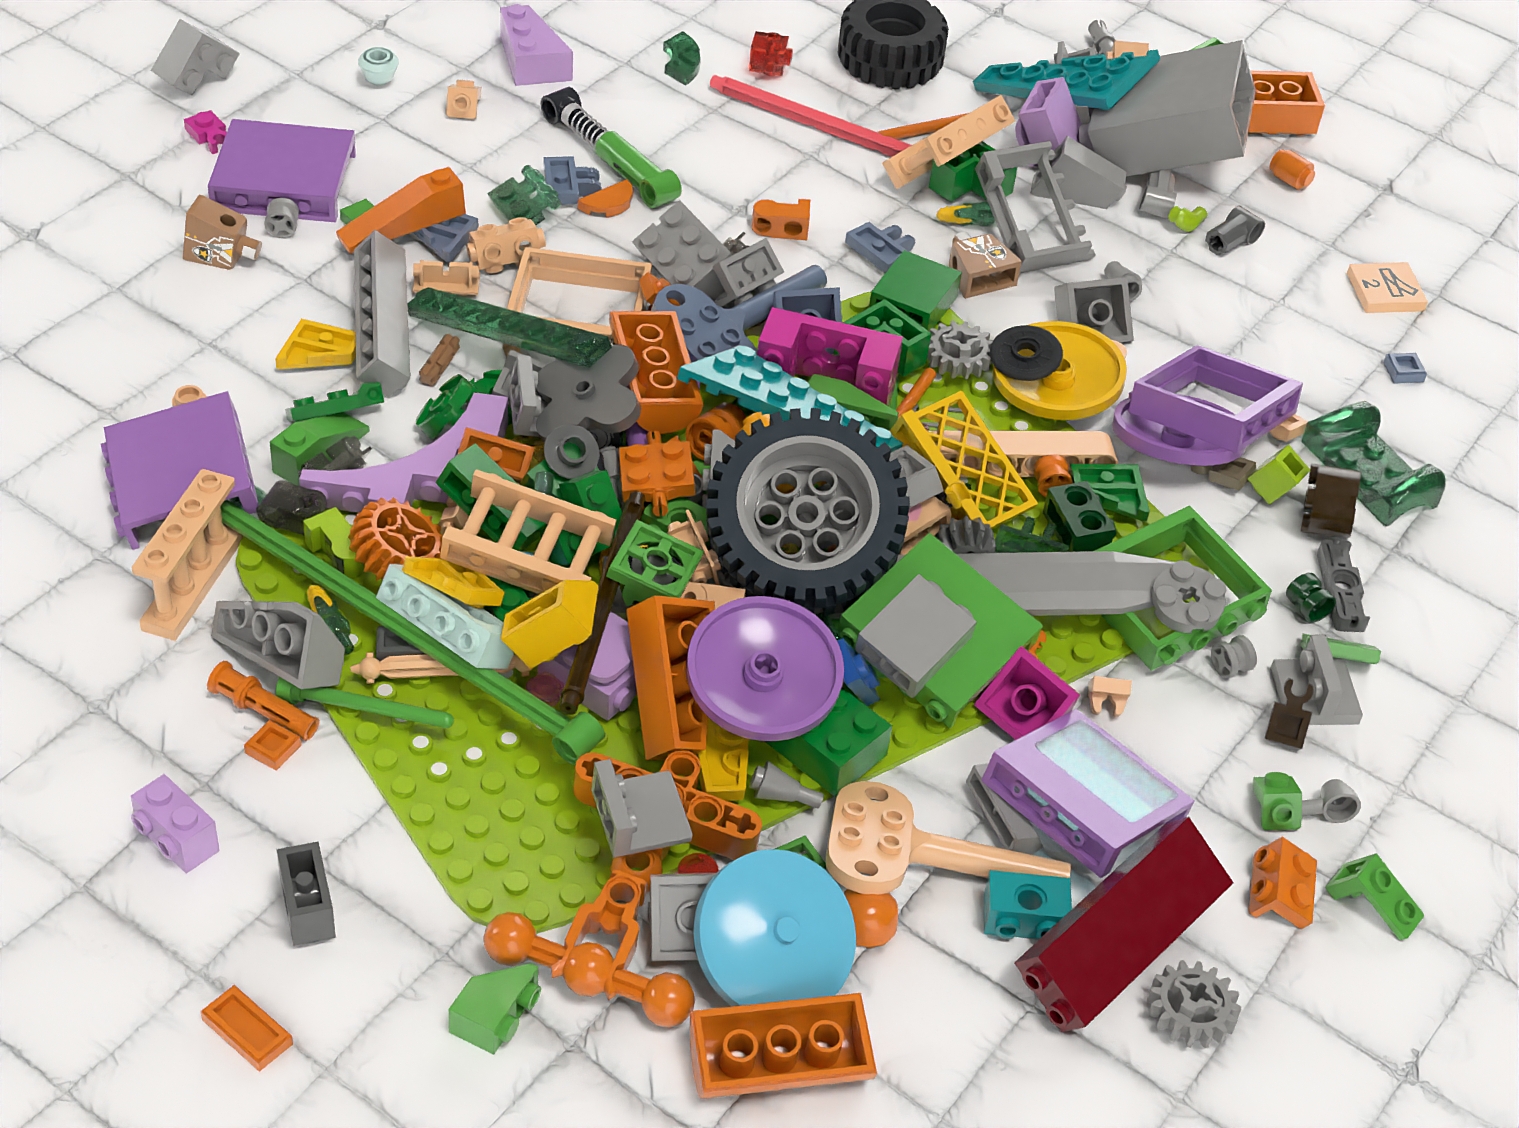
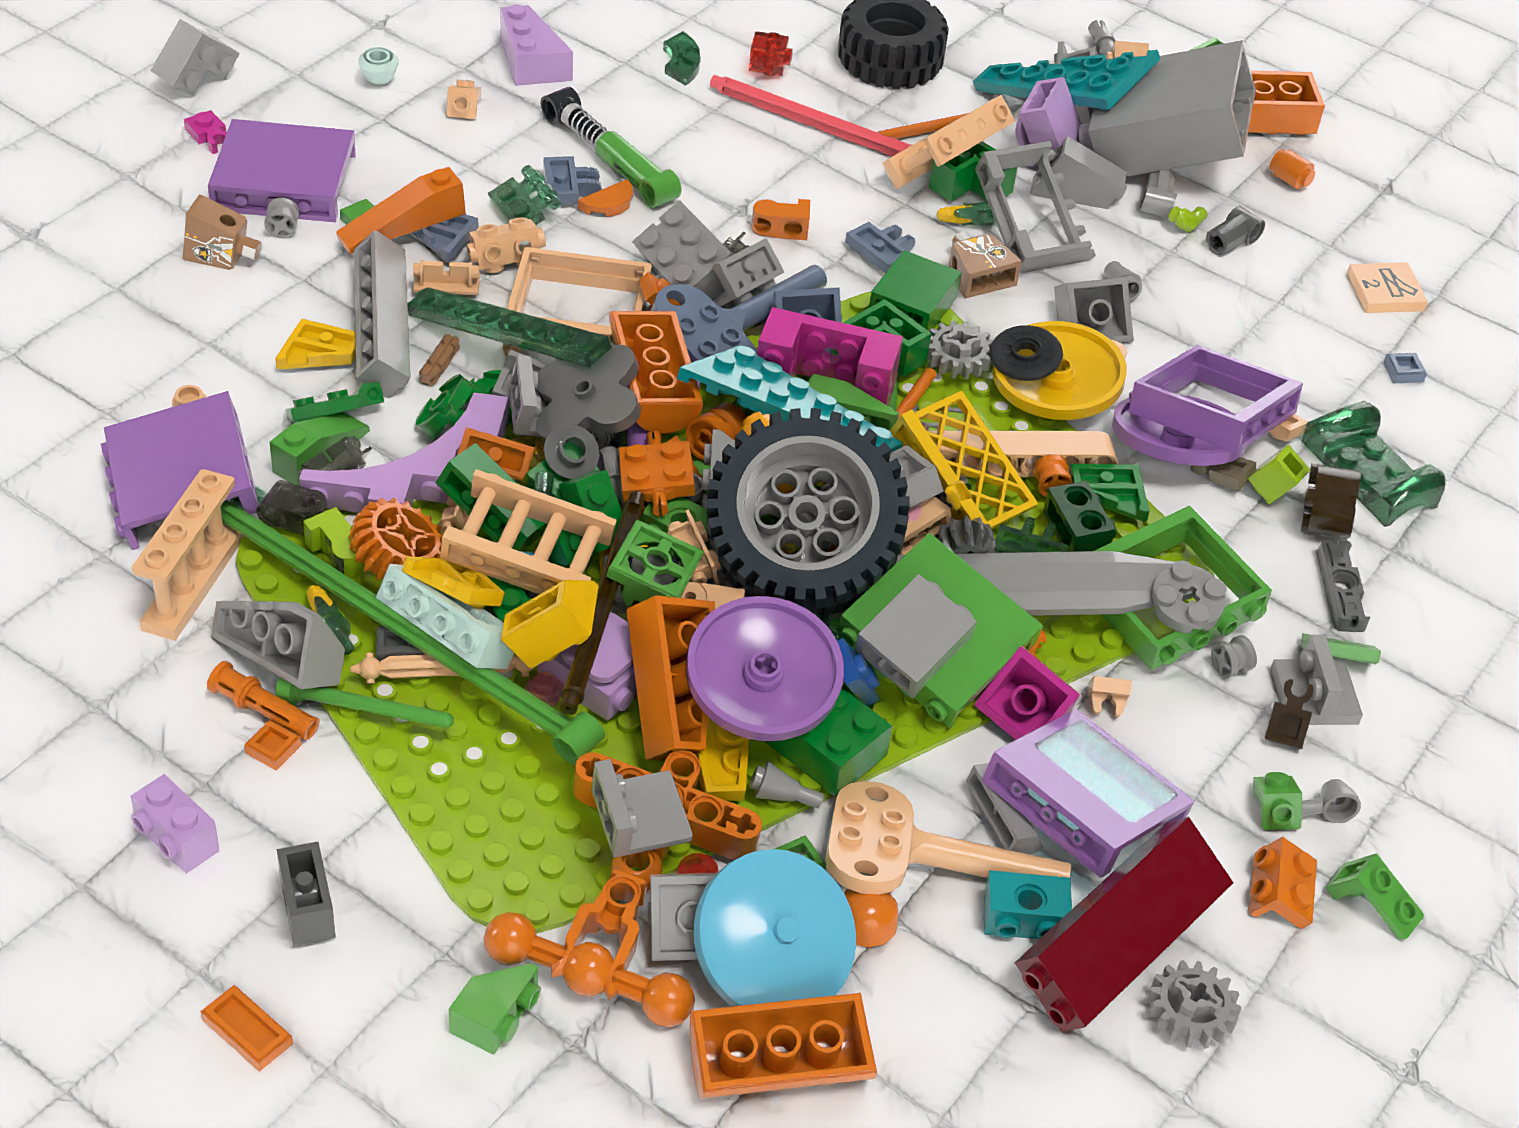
(1313, 600): dark green wheel -> none

